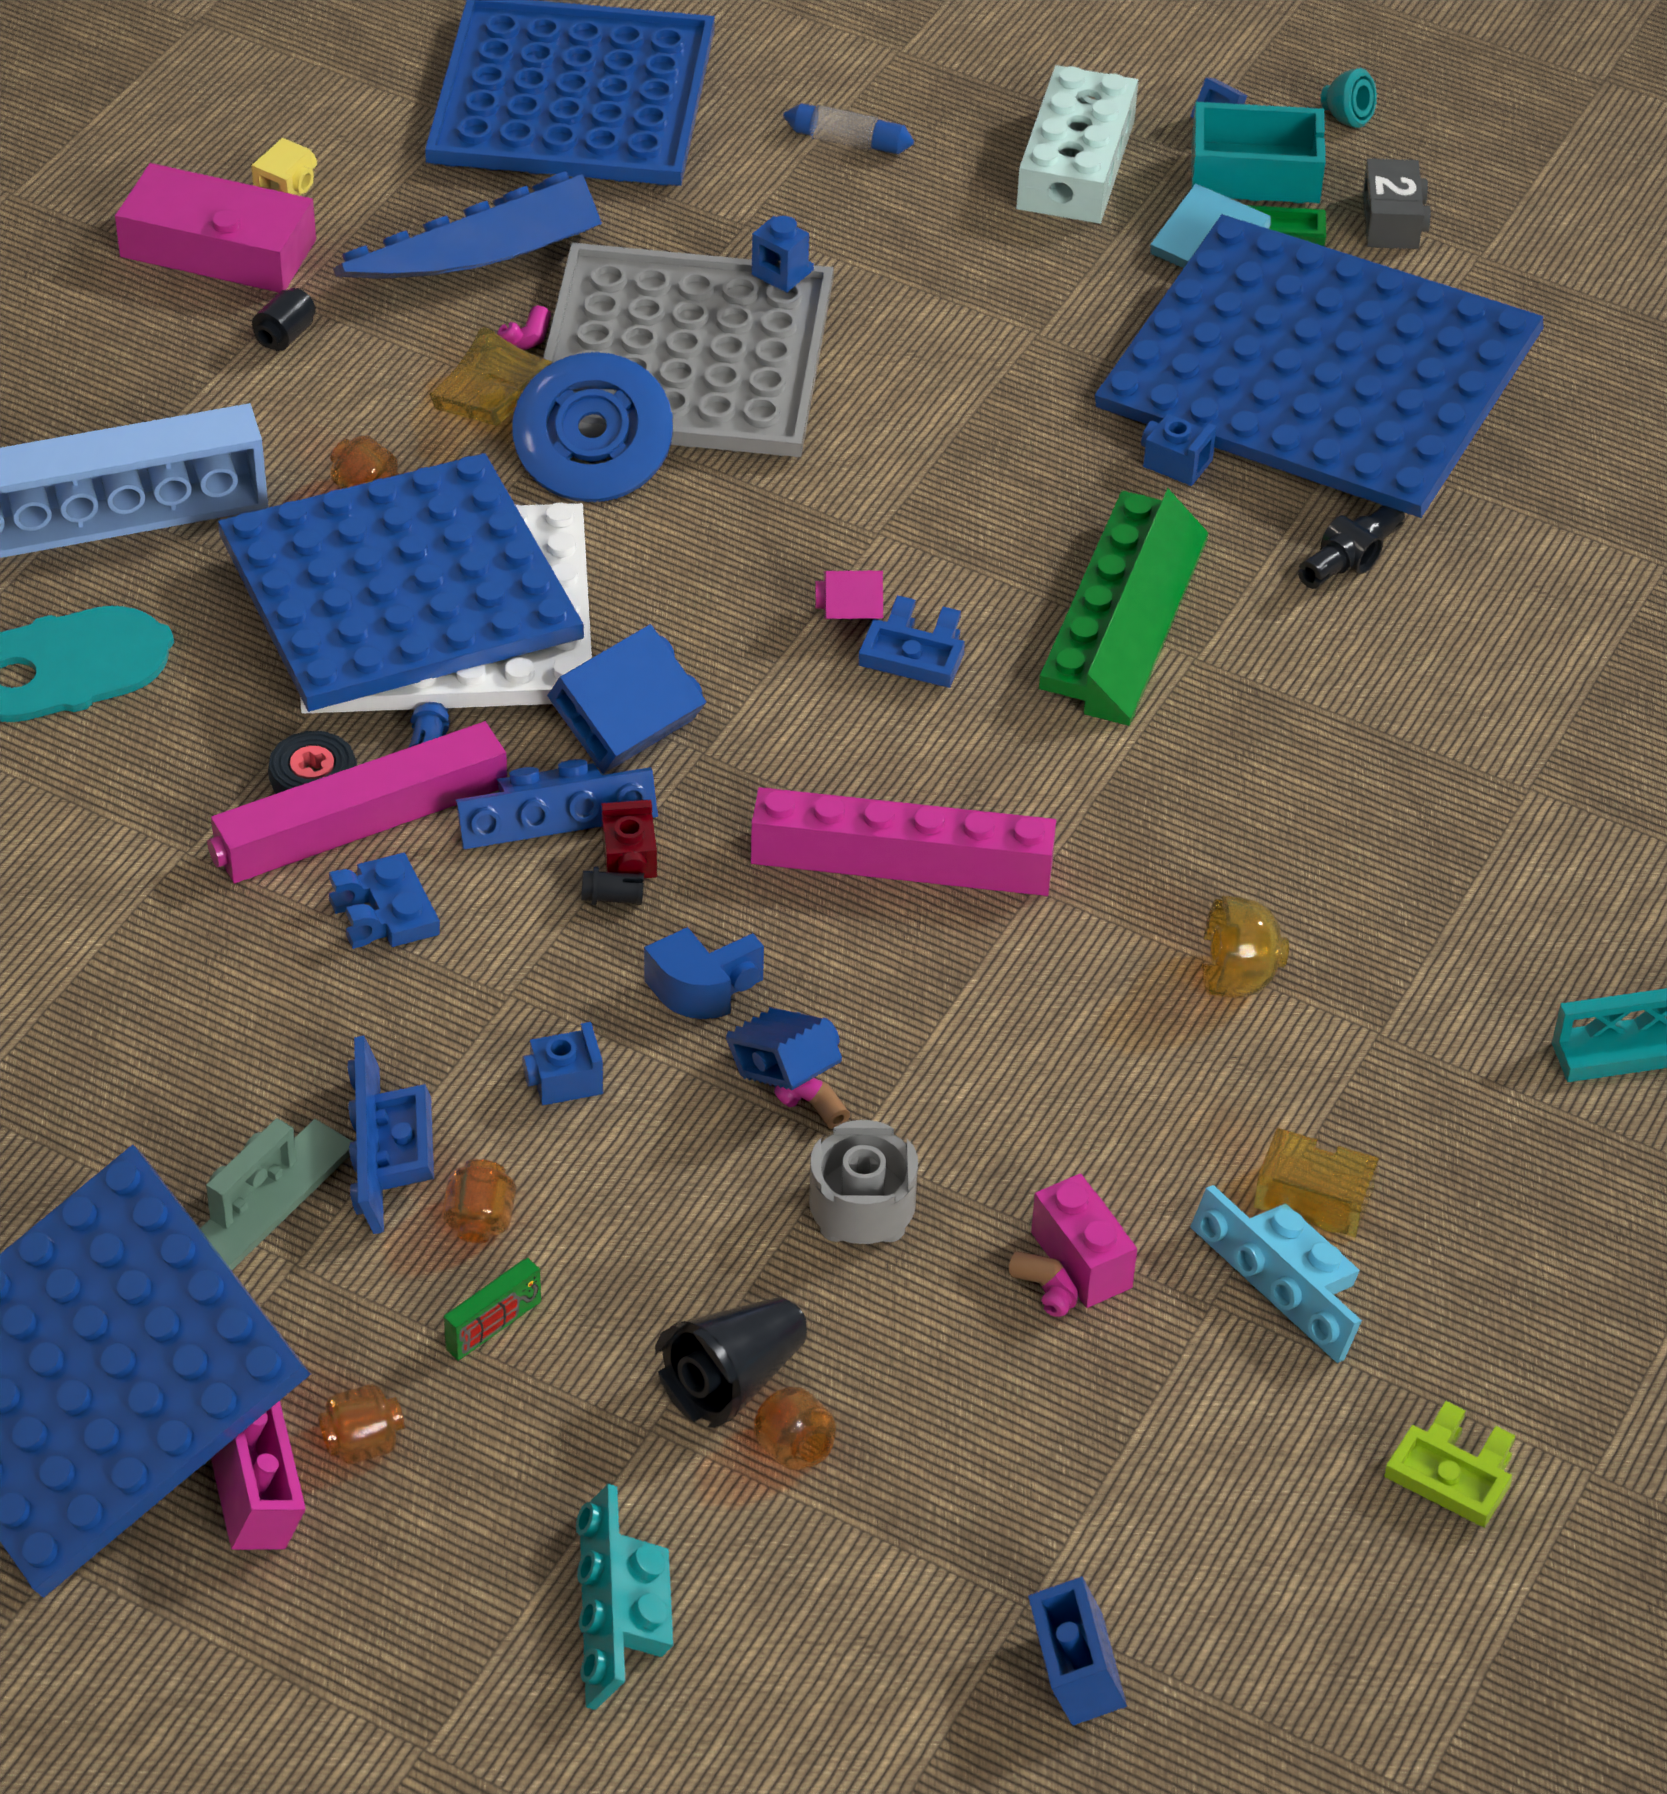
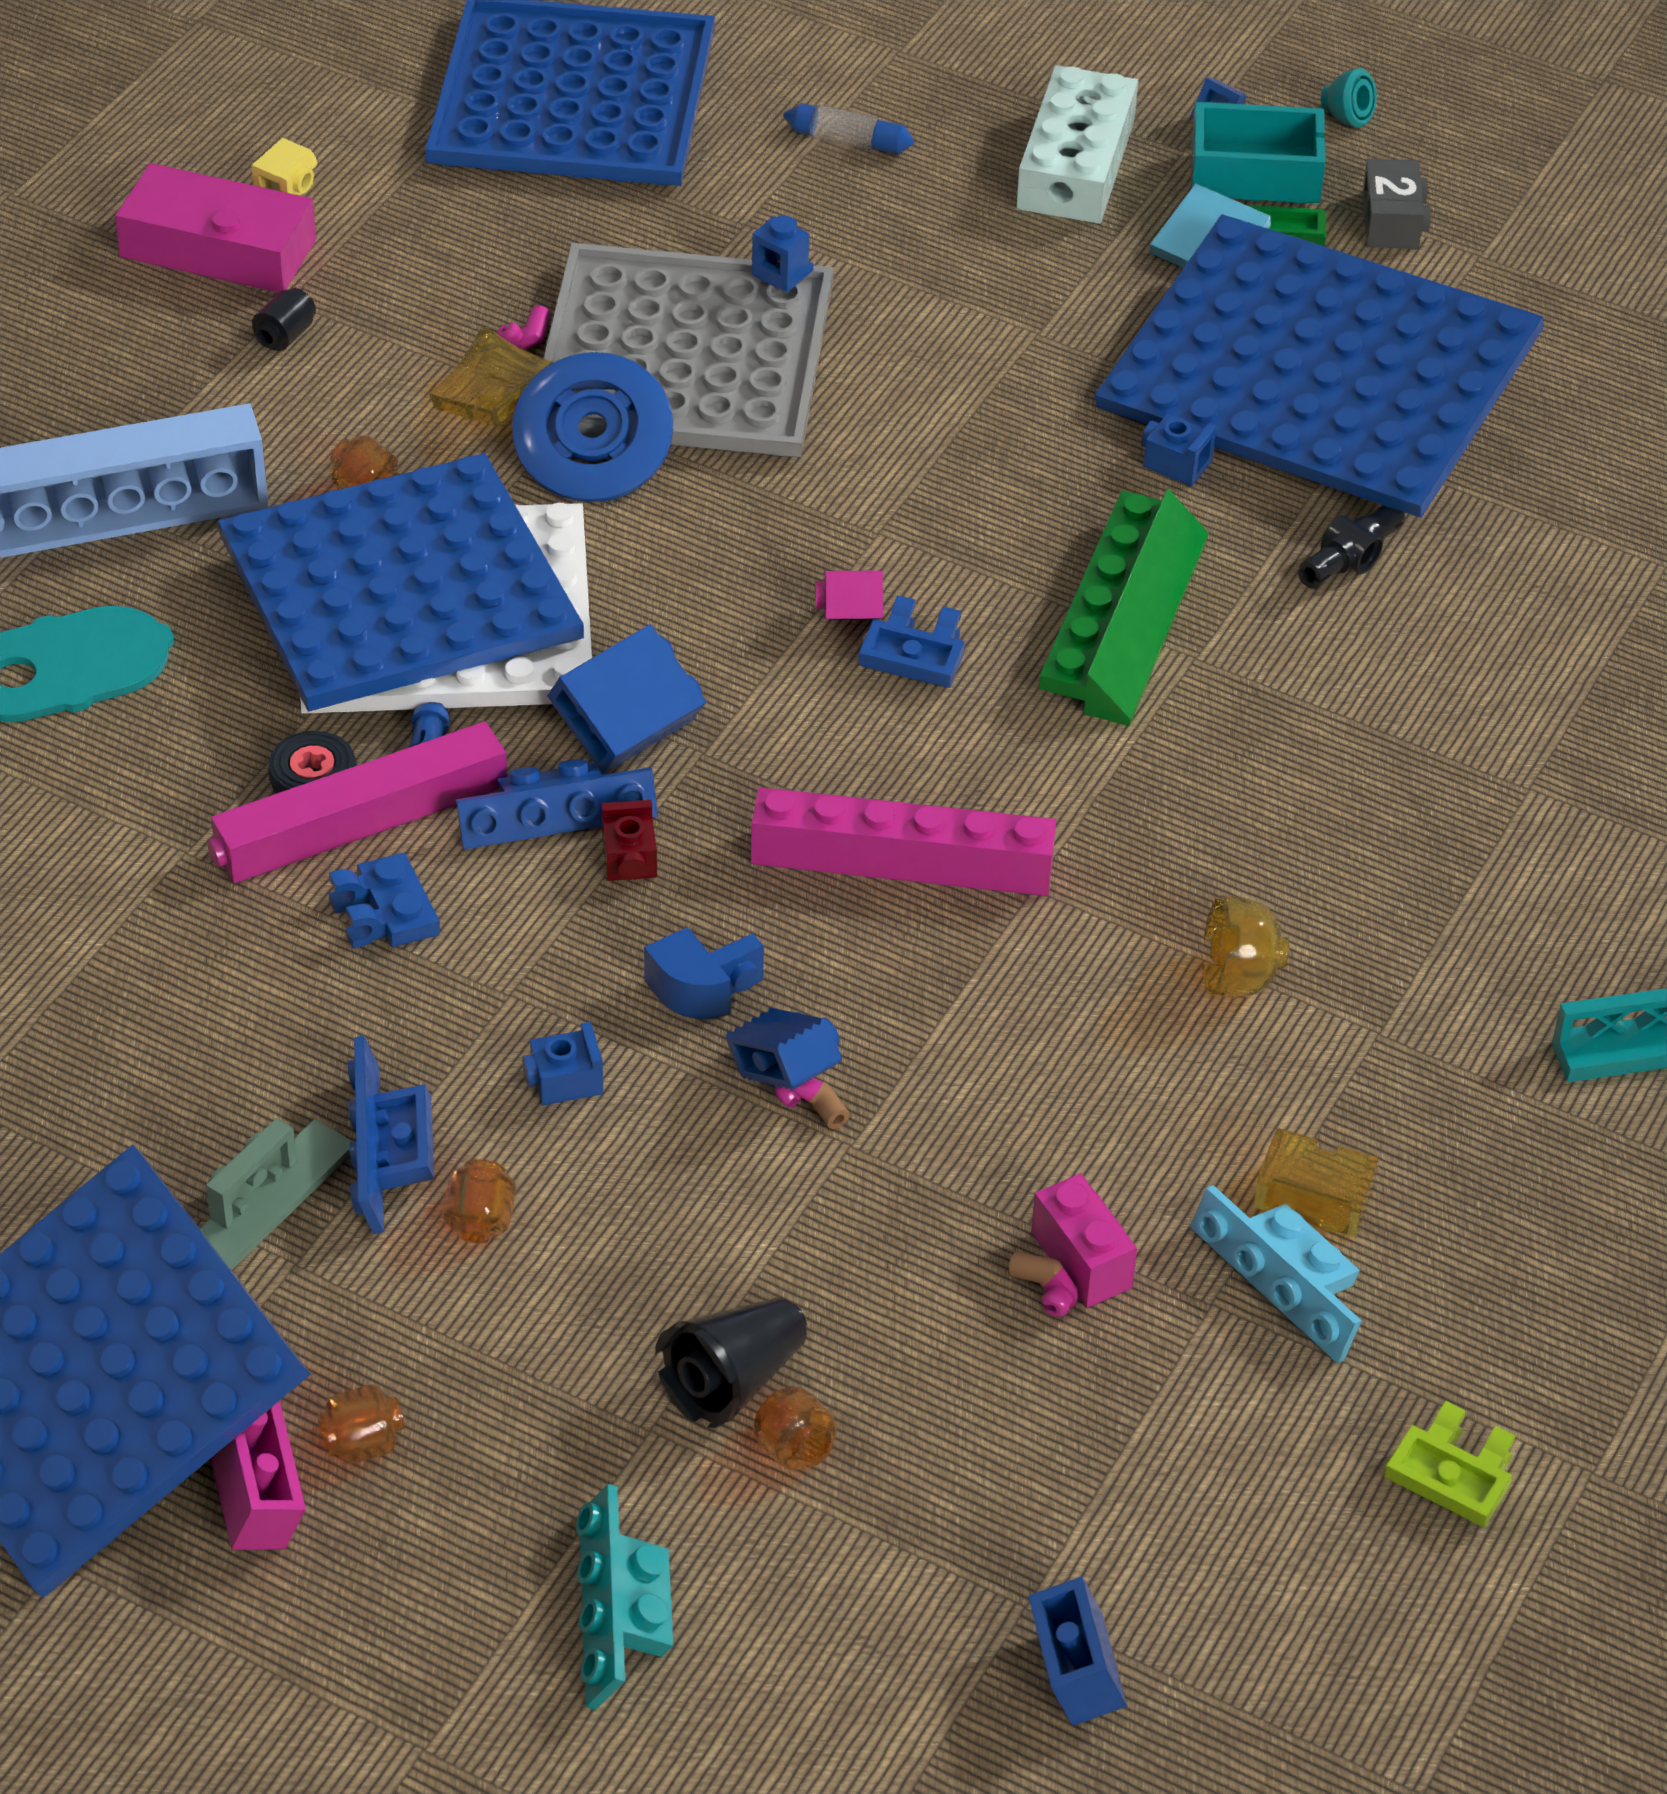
(485, 236): blue wedge -> none
(492, 1308): green tile -> none
(612, 887): black pin -> none
(863, 1183): light grey brick -> none

